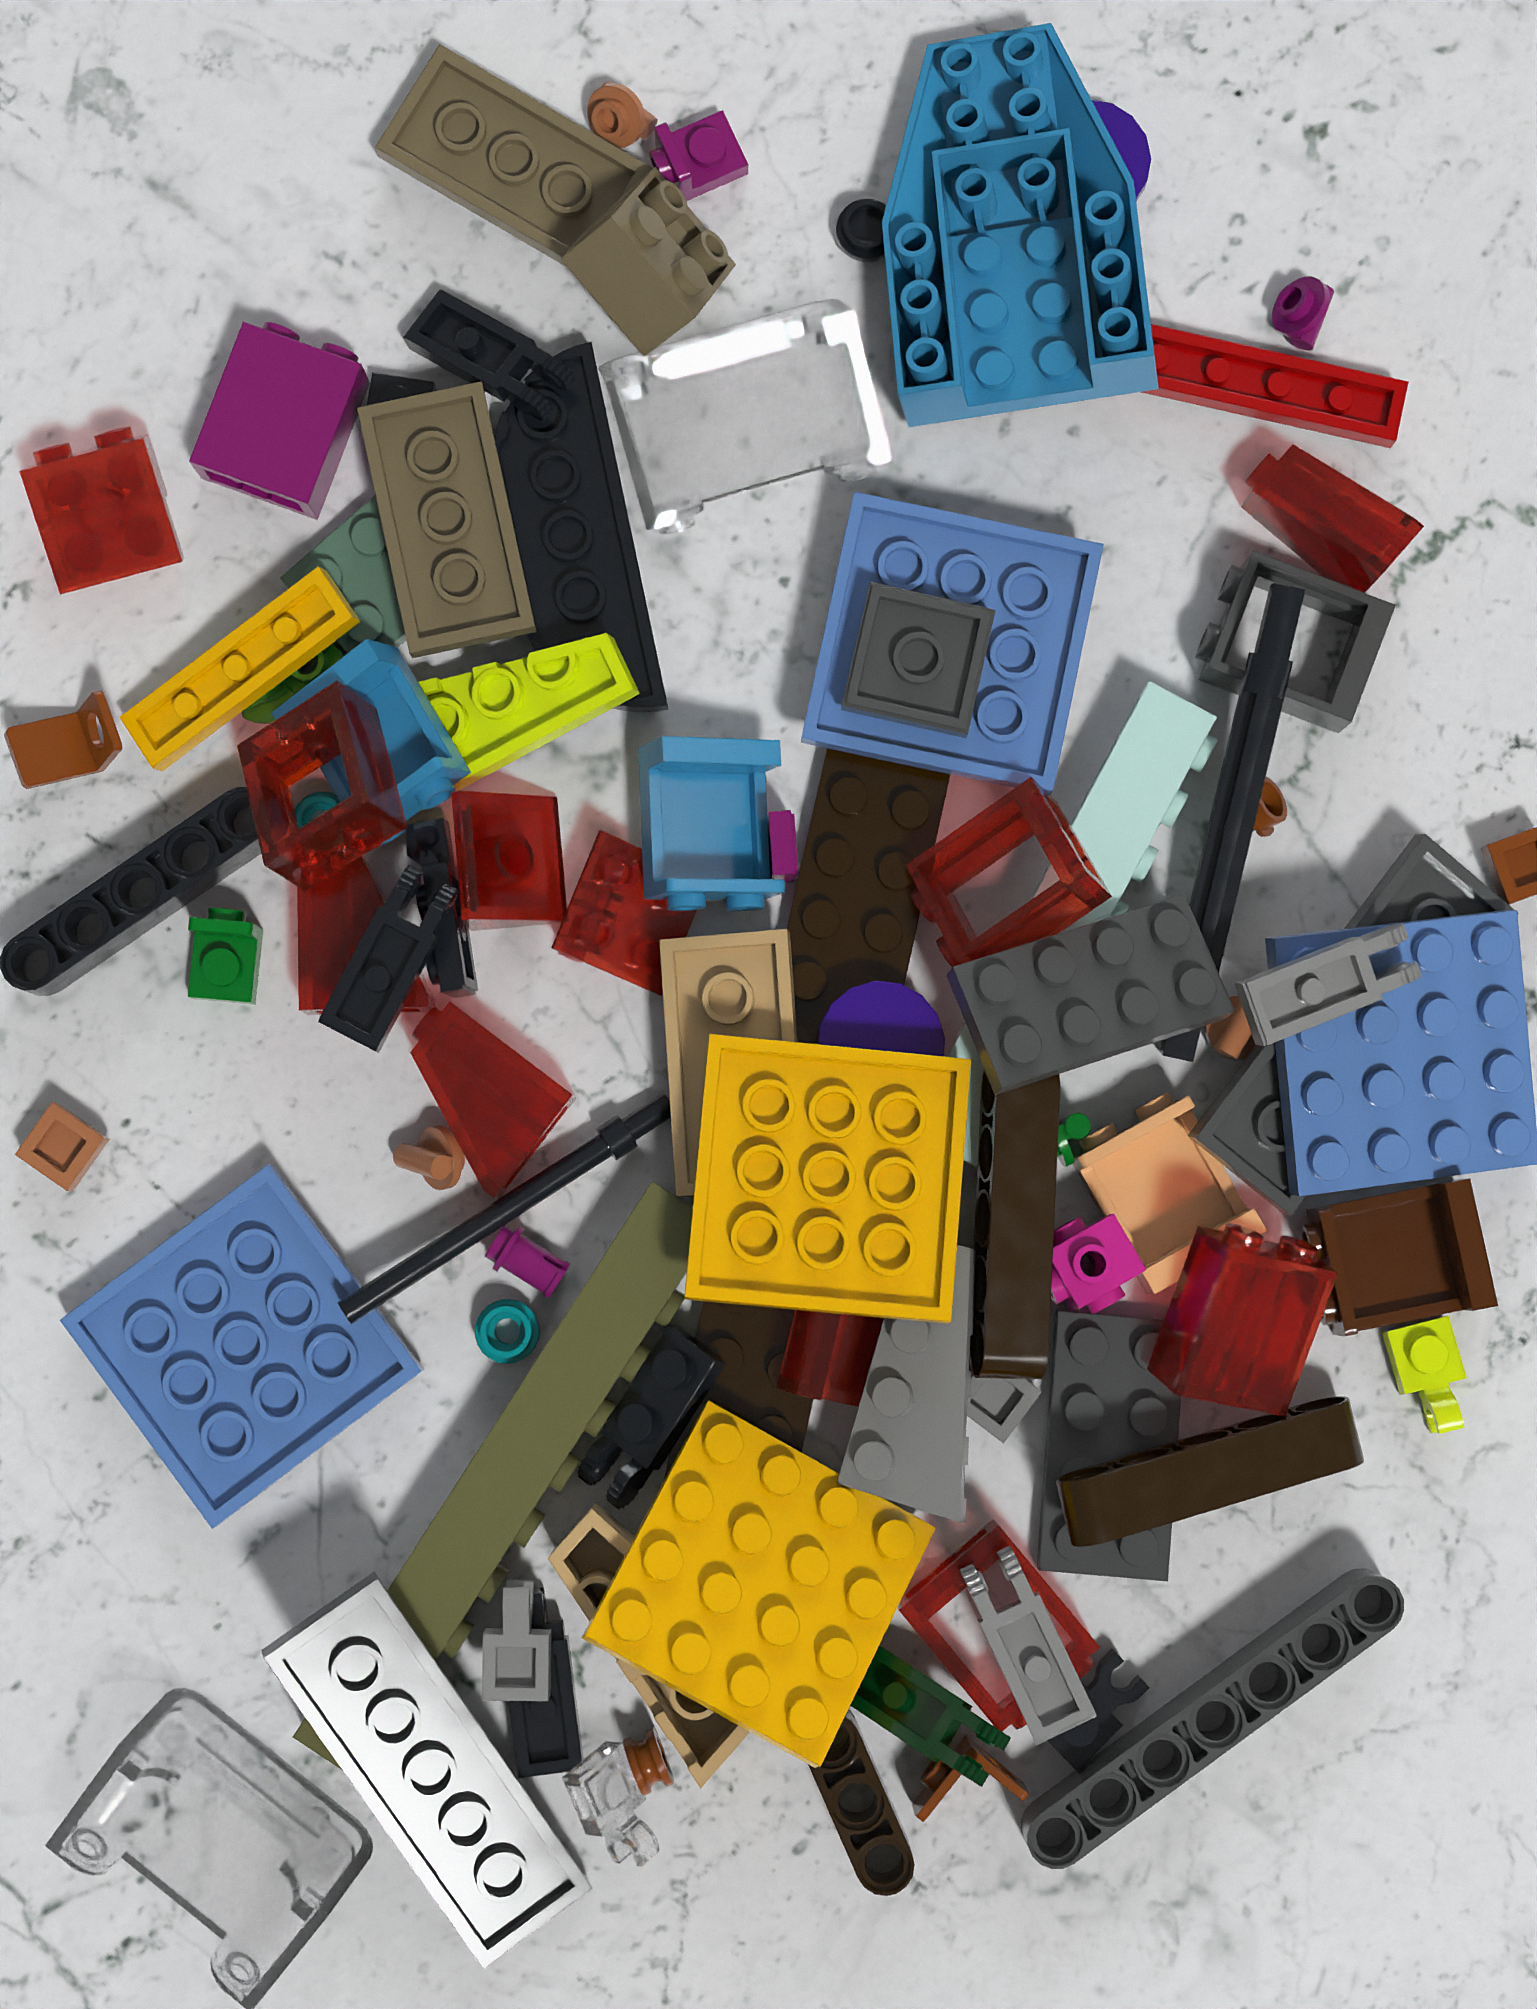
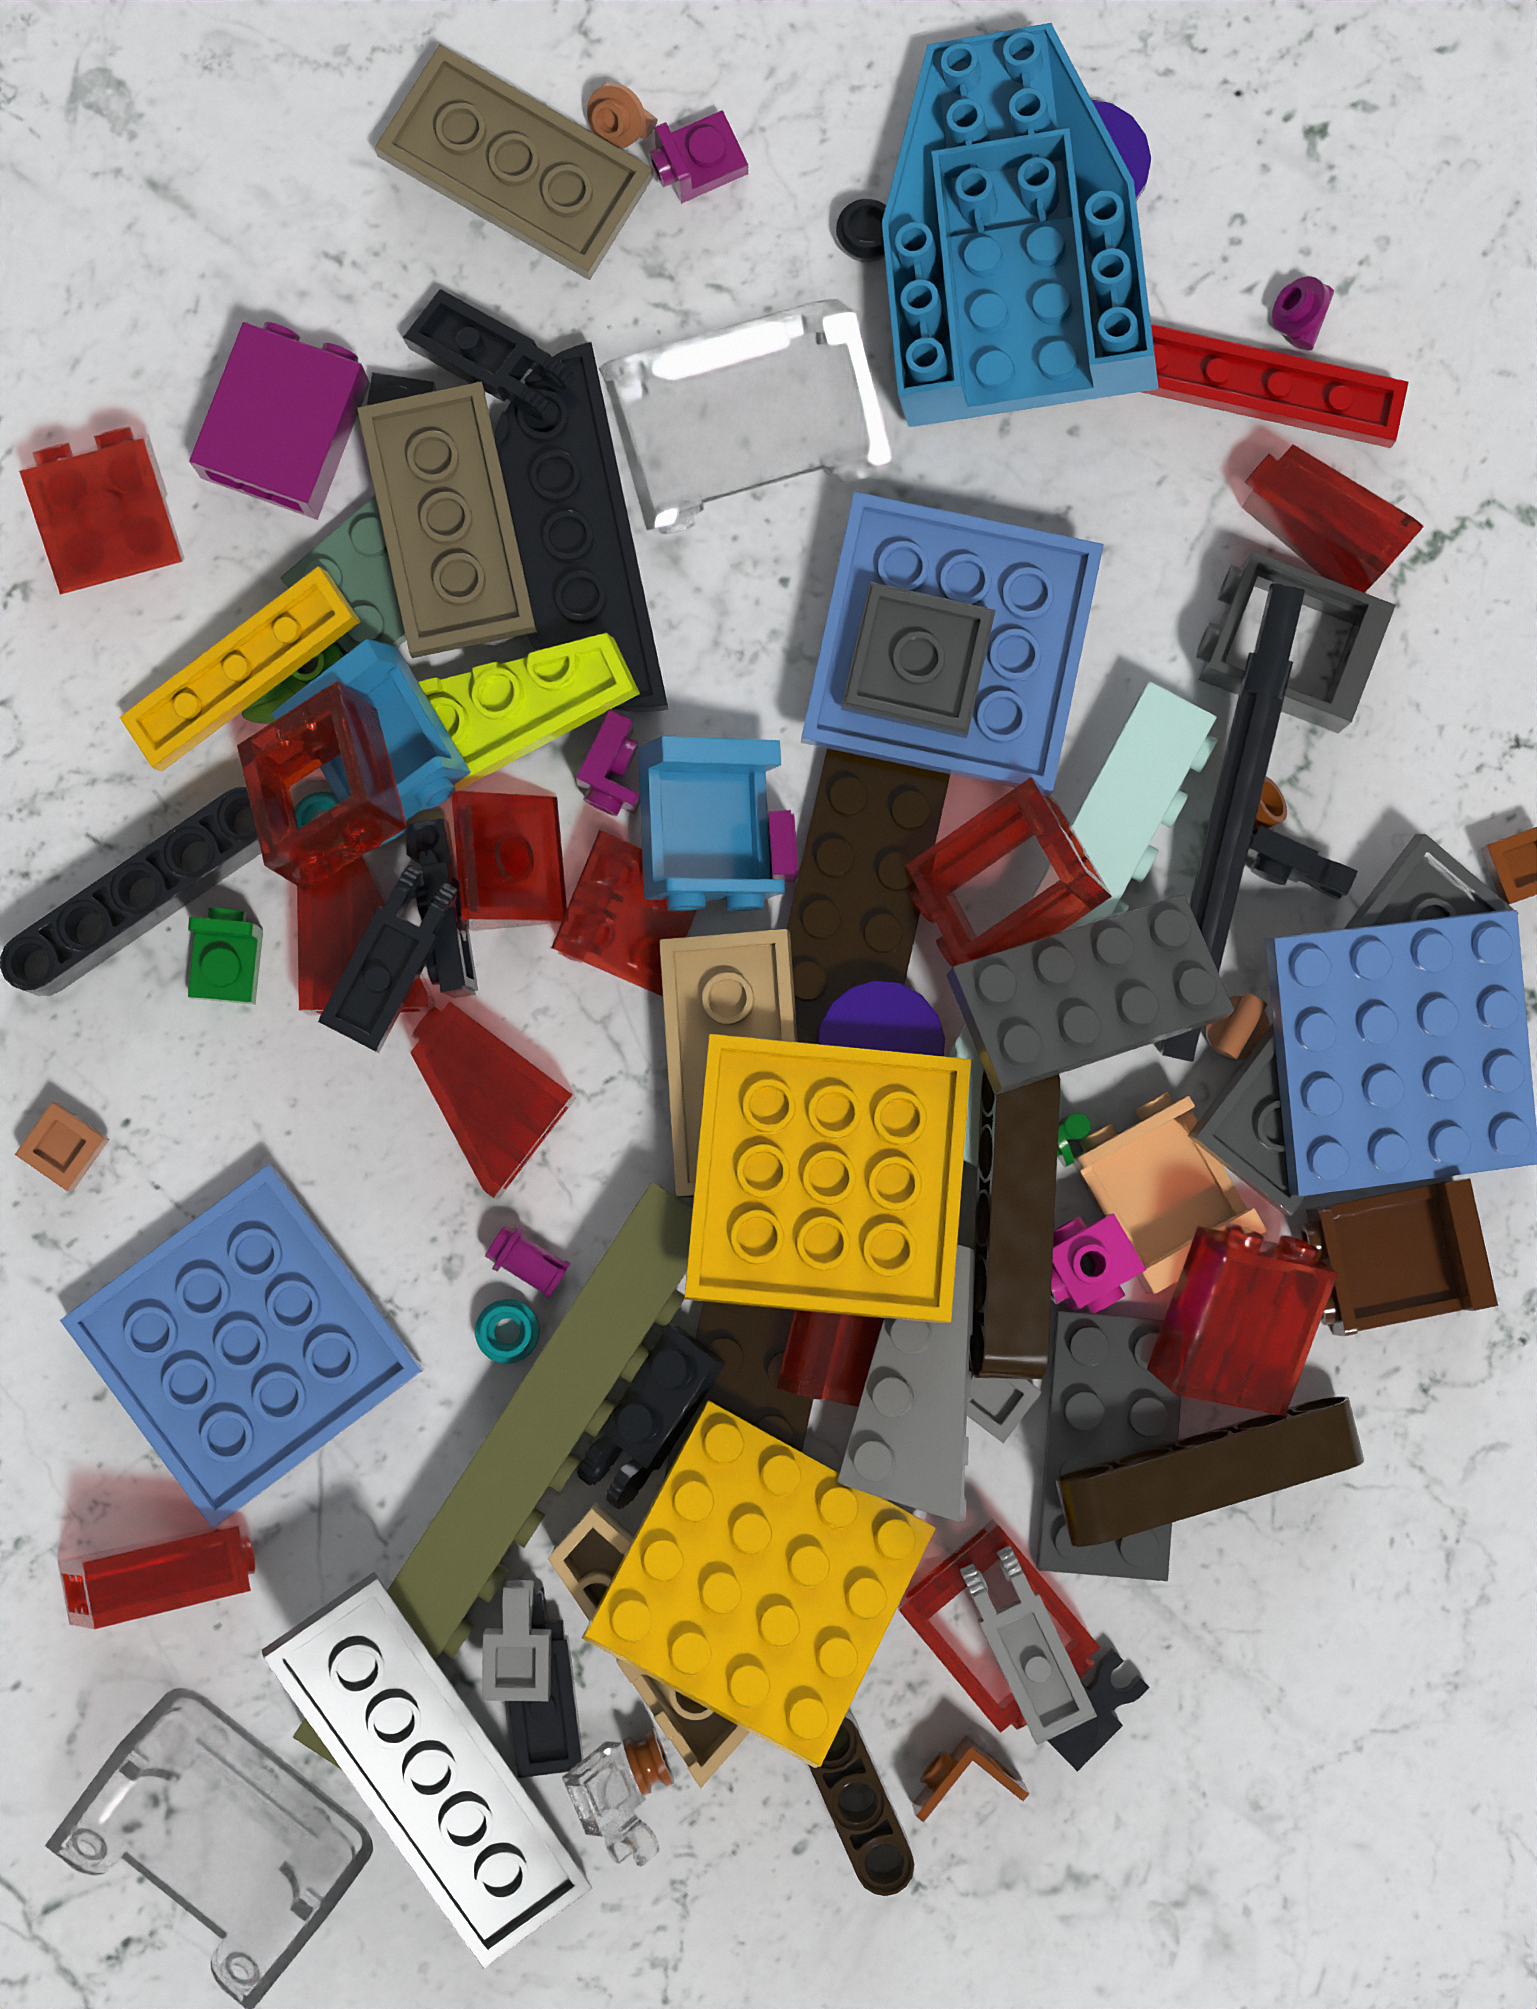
(64, 744): dark orange bracket -> none
(156, 1576): none -> clear red slope
(434, 1157): nougat plate -> none
(609, 754): none -> magenta bracket
(614, 1139): black bar -> none
(650, 262): dark tan slope -> none
(922, 1713): dark green hinge -> none
(1244, 1715): dark grey beam -> none
(1281, 858): none -> black plate
(1322, 985): light grey hinge -> none
(1426, 1361): neon yellow plate -> none

